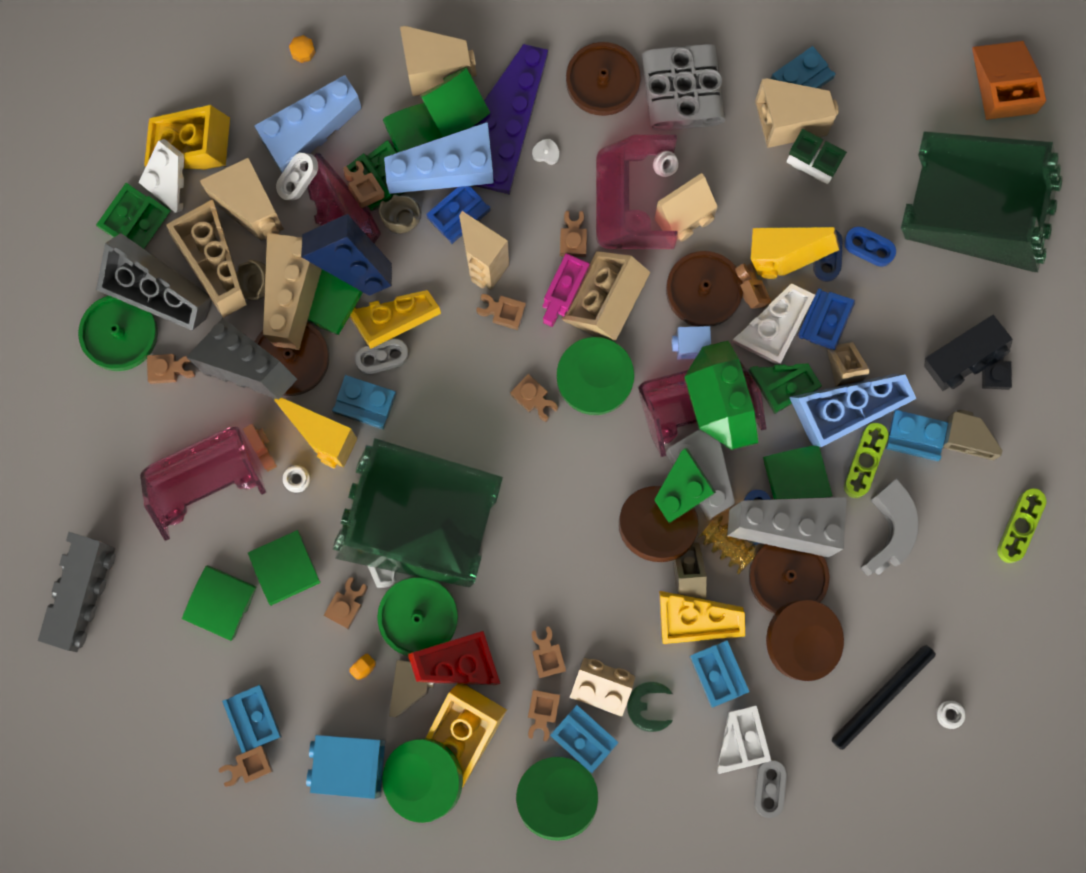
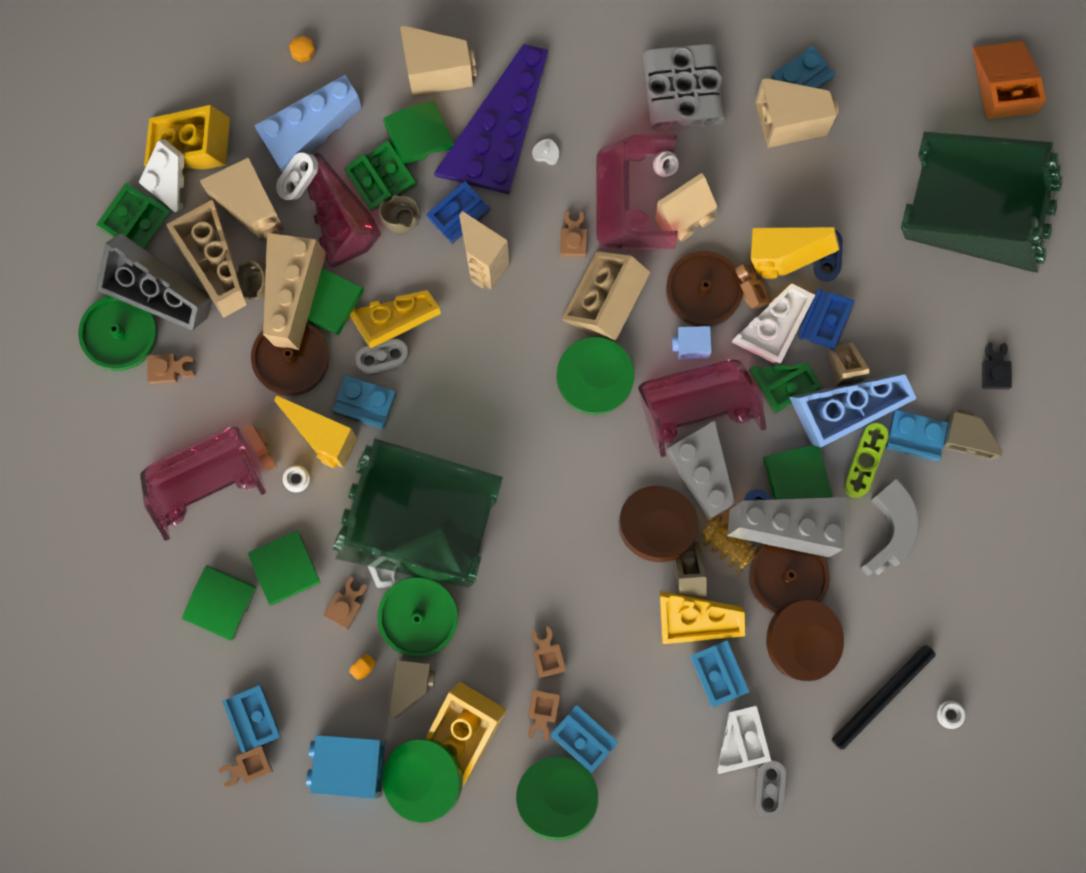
(76, 592): dark grey wedge -> none
(238, 359): dark grey wedge -> none
(348, 254): dark blue wedge -> none
(363, 187): medium nougat plate -> none
(442, 163): light blue wedge -> none
(455, 103): green slope -> none
(456, 662): red wing -> none
(506, 311): medium nougat plate -> none
(531, 395): medium nougat plate -> none
(564, 288): dark pink hinge -> none
(603, 78): reddish brown piece -> none
(603, 686): bracket -> none
(635, 706): clear green head -> none
(683, 488): green wing -> none
(721, 396): green wedge -> none
(817, 162): dark green hips -> none
(869, 246): blue plate -> none
(968, 353): black brick -> none
(1021, 546): lime beam -> none

